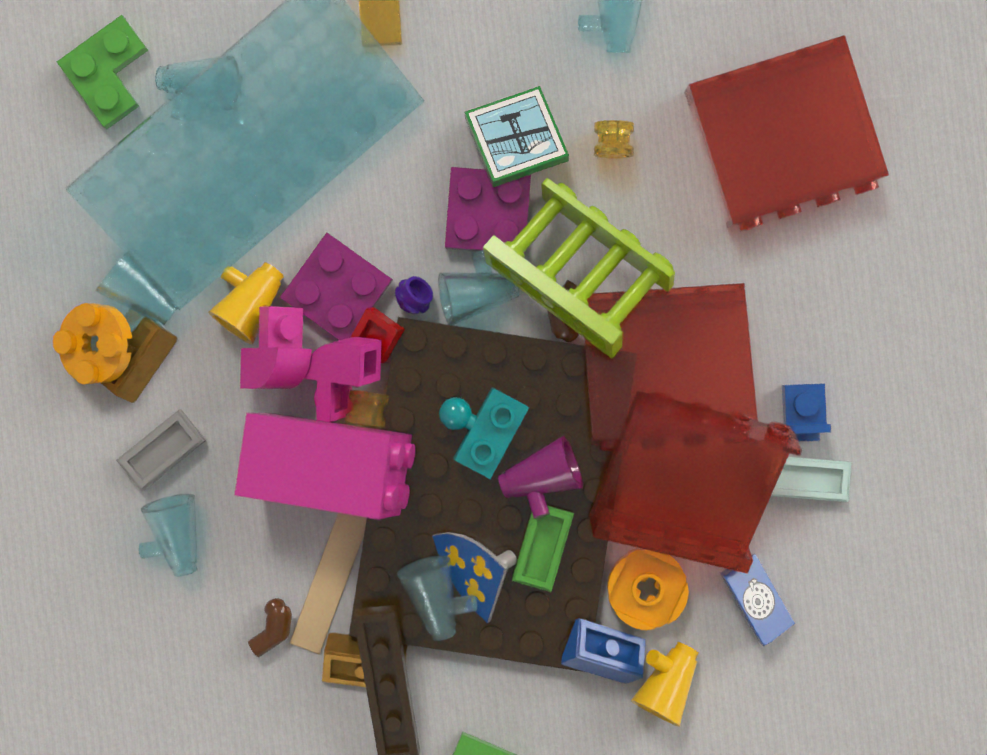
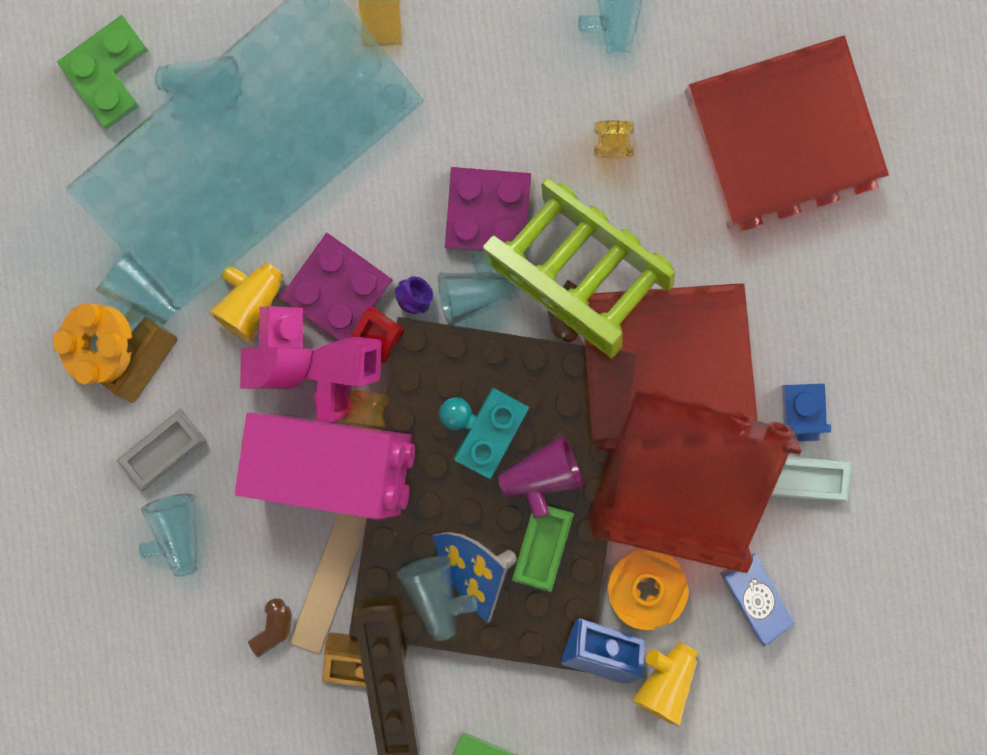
(516, 136): tile -> none

